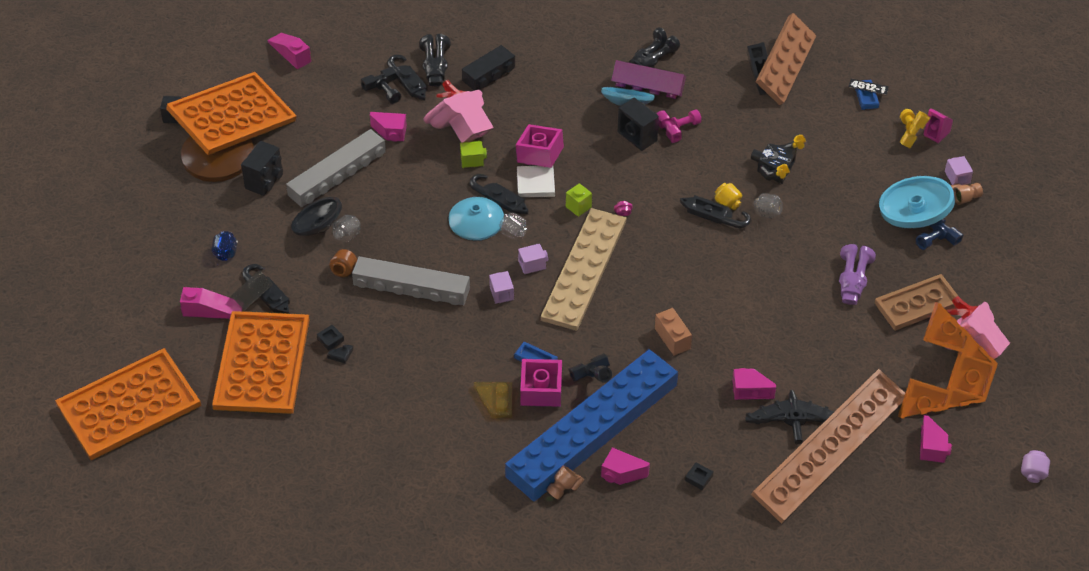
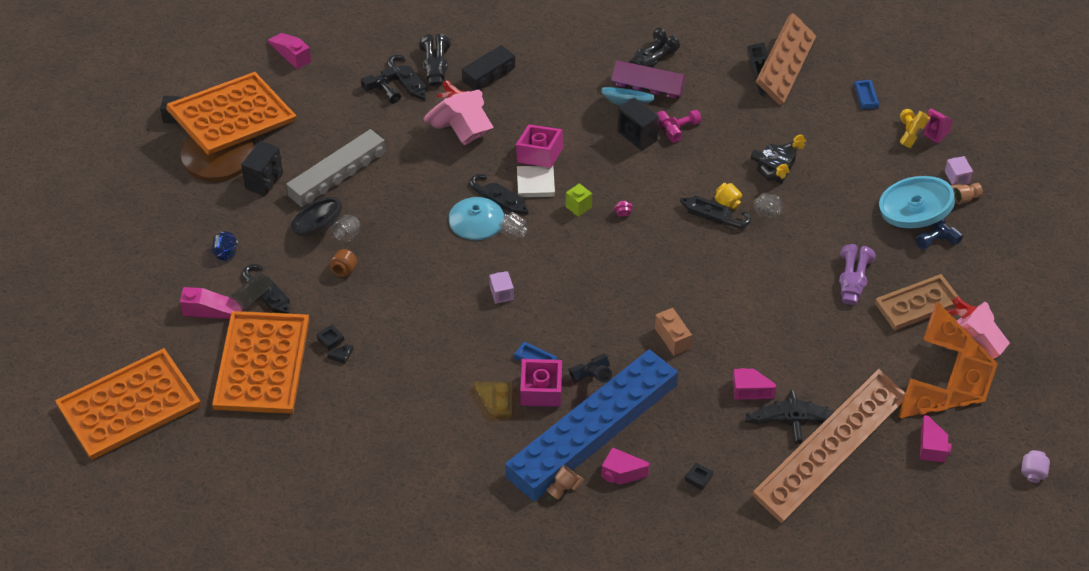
(389, 125): dark pink slope -> none
(411, 281): light grey brick -> none
(472, 154): lime brick -> none
(532, 258): lavender brick -> none
(583, 269): tan plate -> none
(872, 87): black sticker -> none

